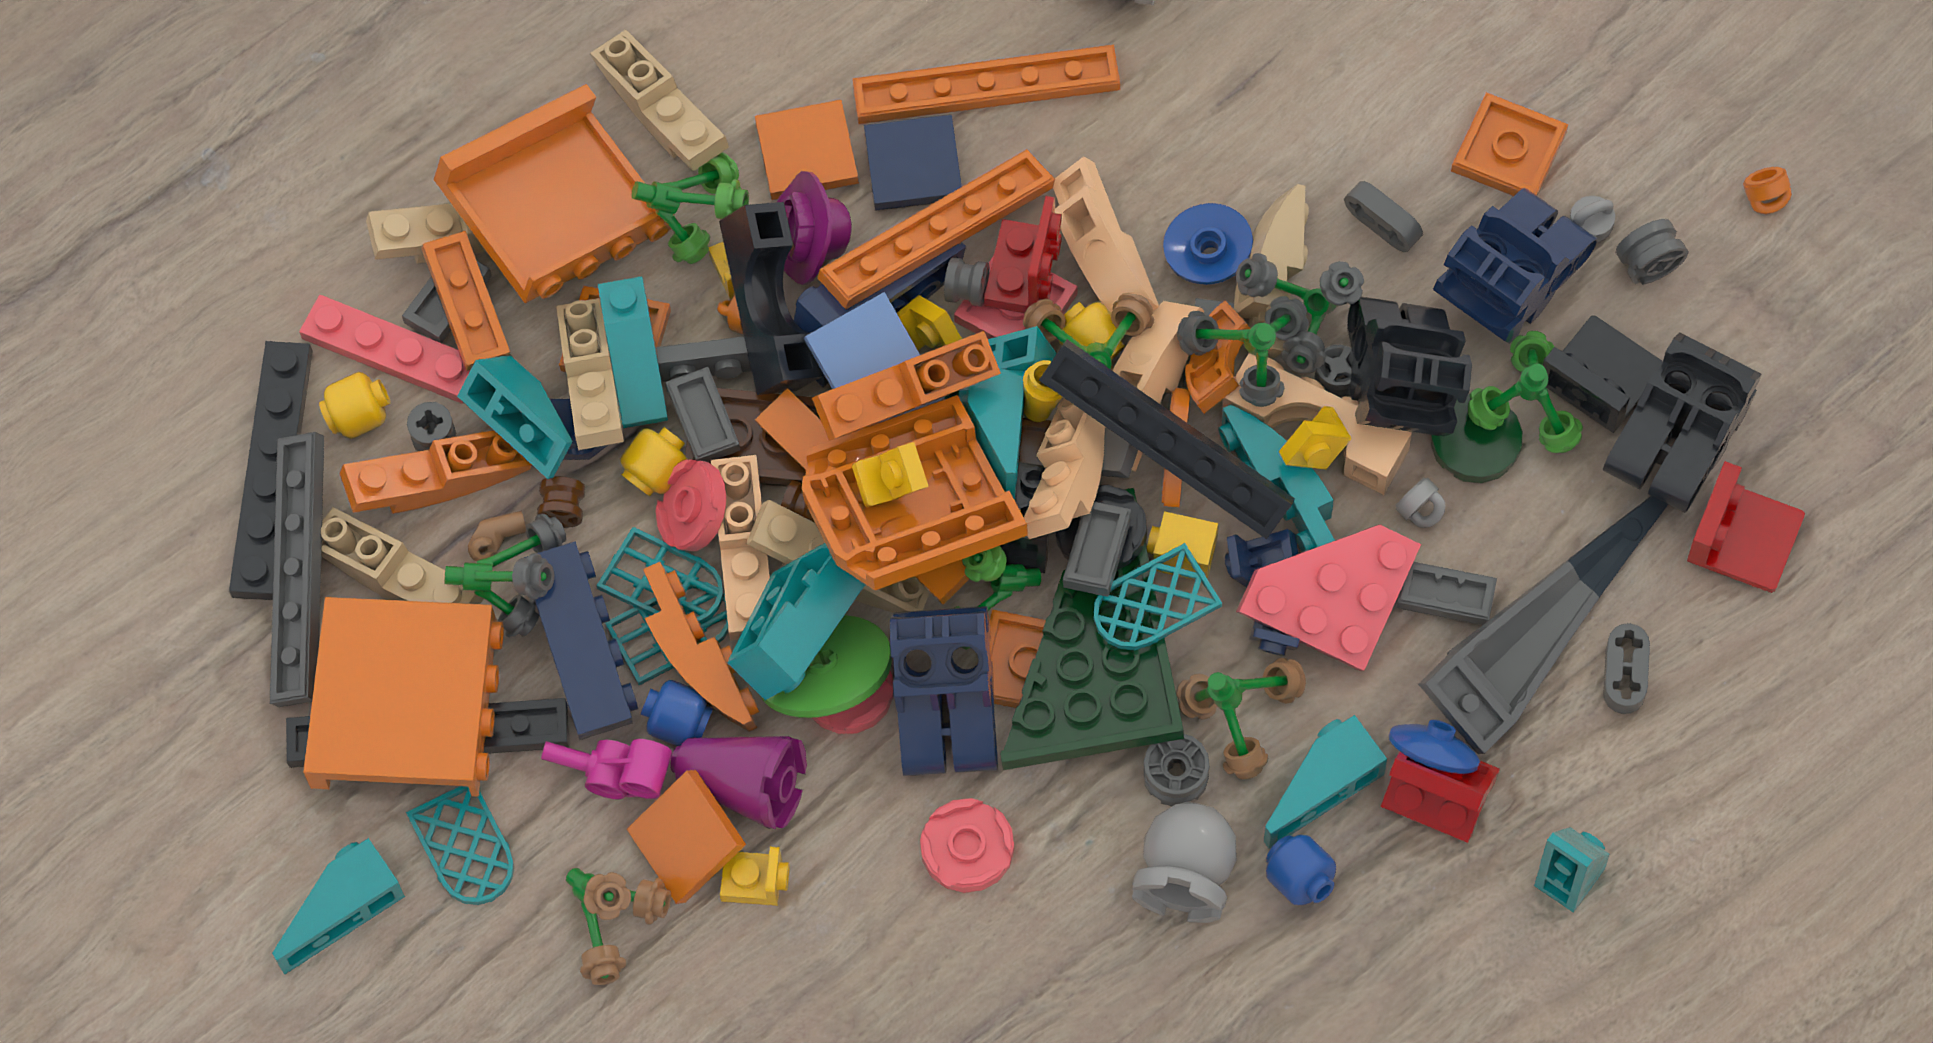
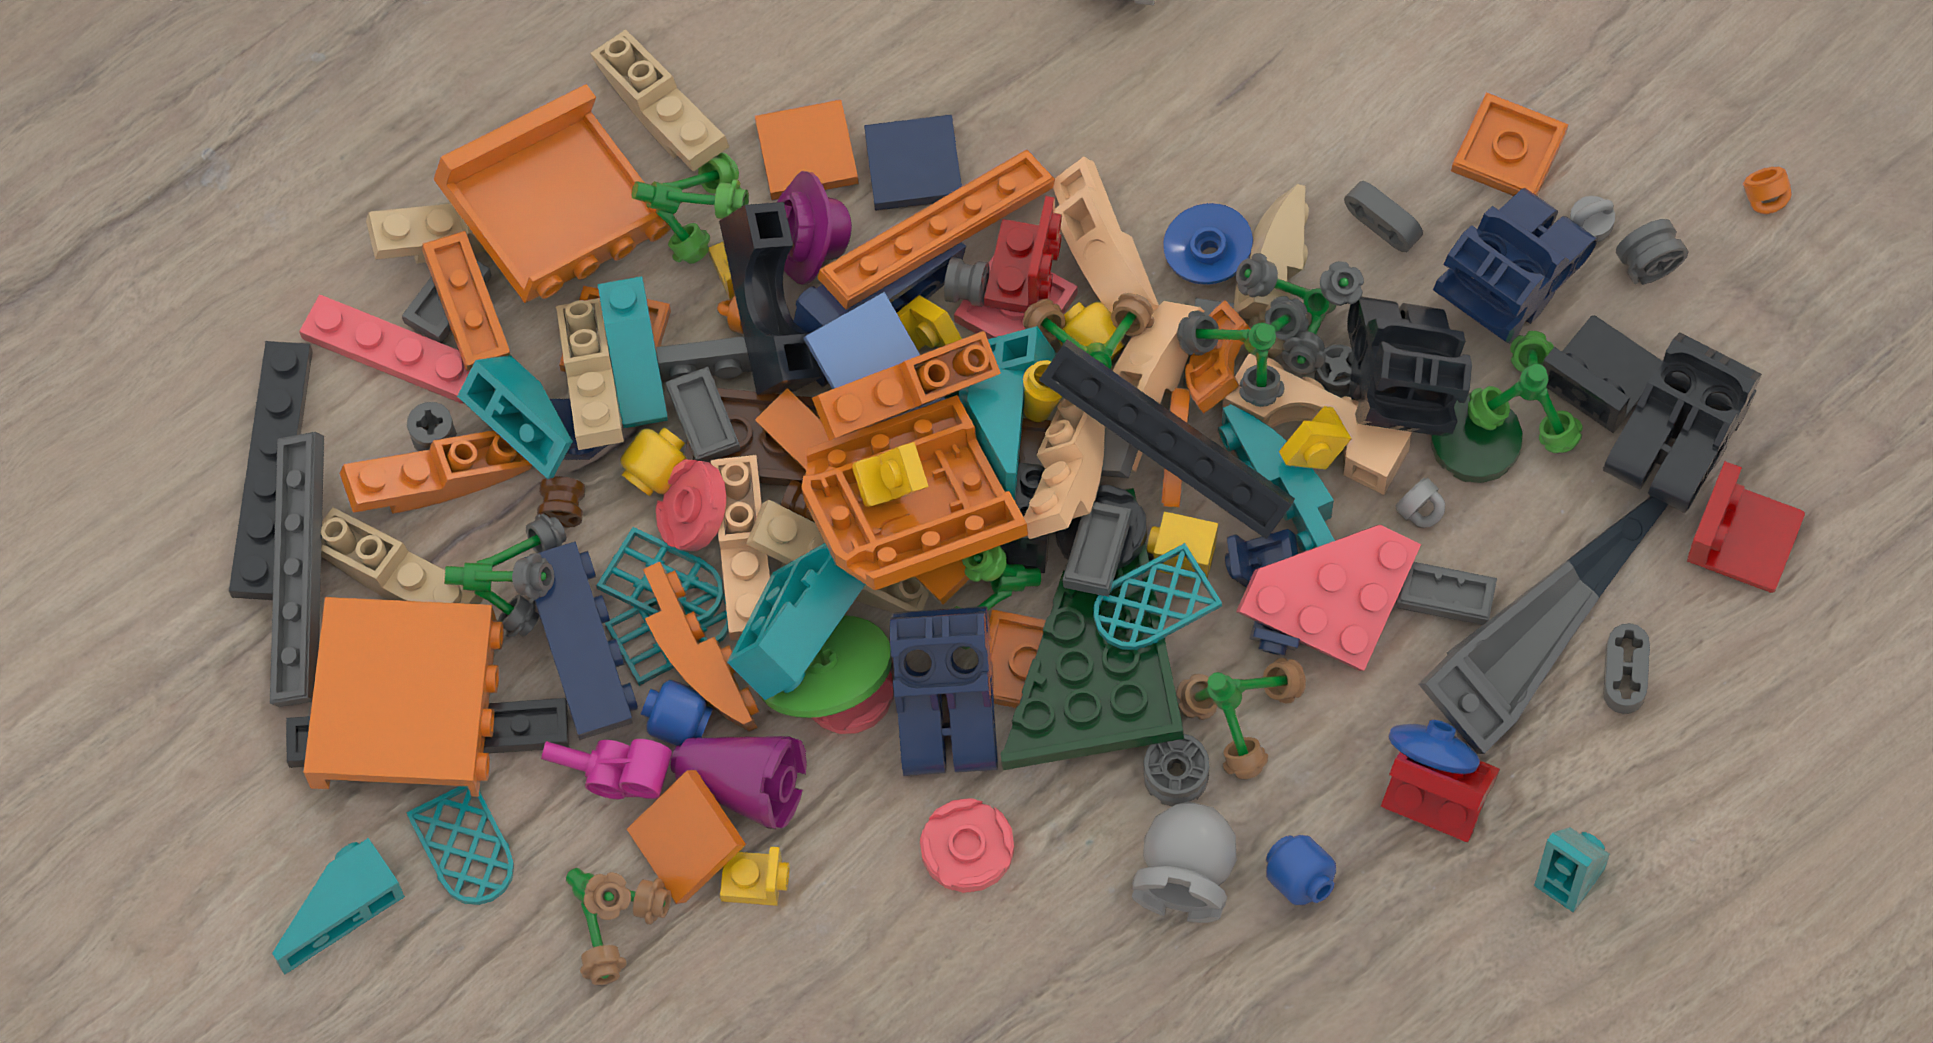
(354, 405): yellow head -> none
(492, 532): medium nougat arm -> none
(986, 84): orange tile -> none
(1335, 768): teal slope -> none

